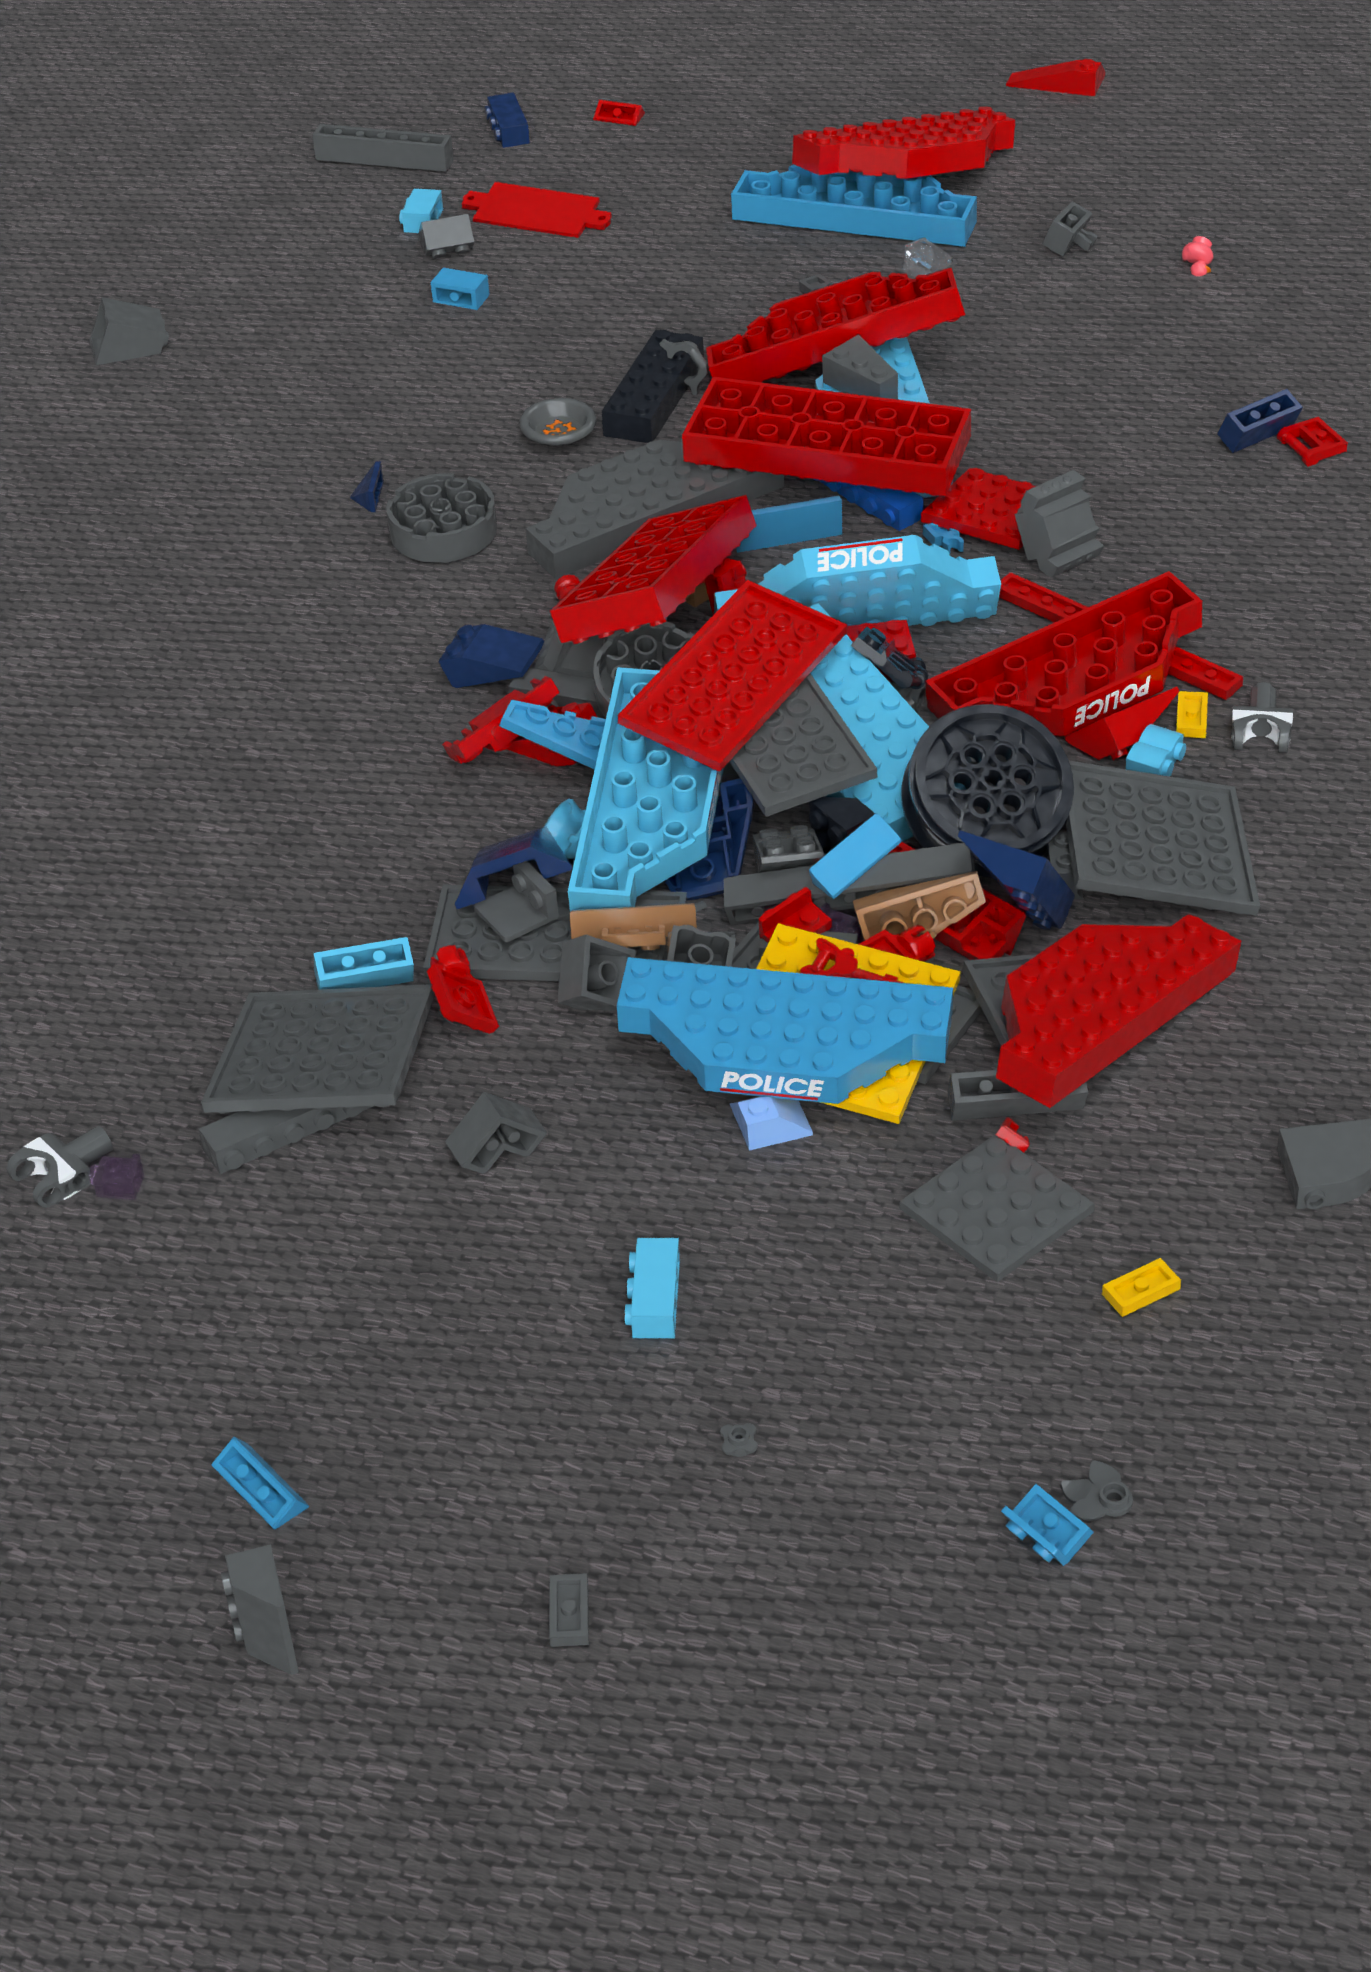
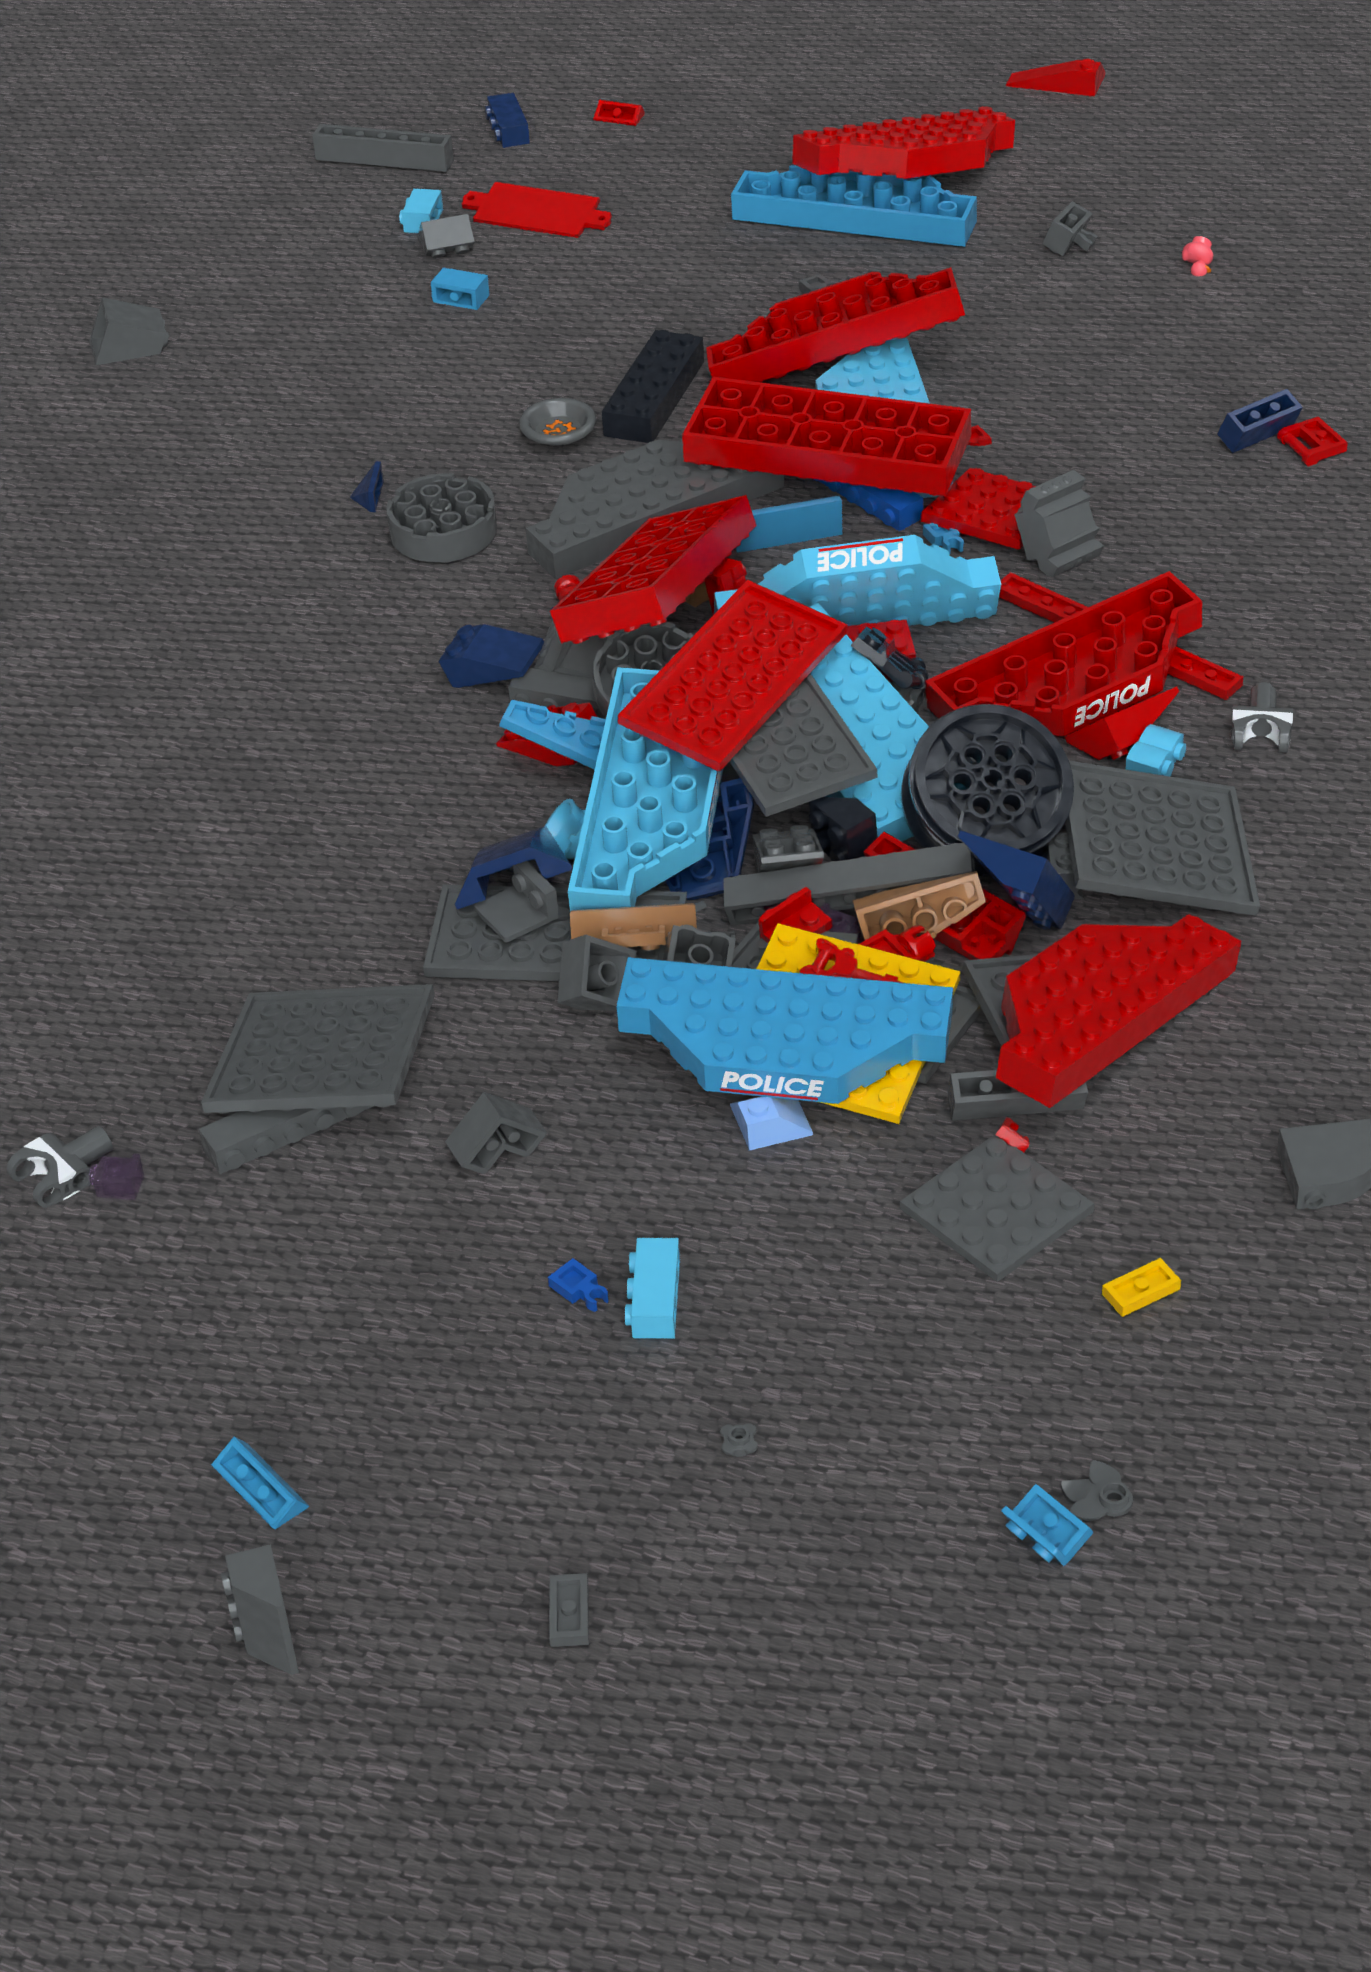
(365, 965): medium azure brick -> none
(458, 992): red plate -> none
(486, 725): red bracket -> none
(577, 1282): none -> blue plate
(691, 348): dark grey helmet -> none
(854, 856): dark azure slope -> none
(859, 370): dark grey wedge -> none
(925, 258): clear slope -> none
(979, 437): none -> red tile
(1192, 714): yellow plate -> none

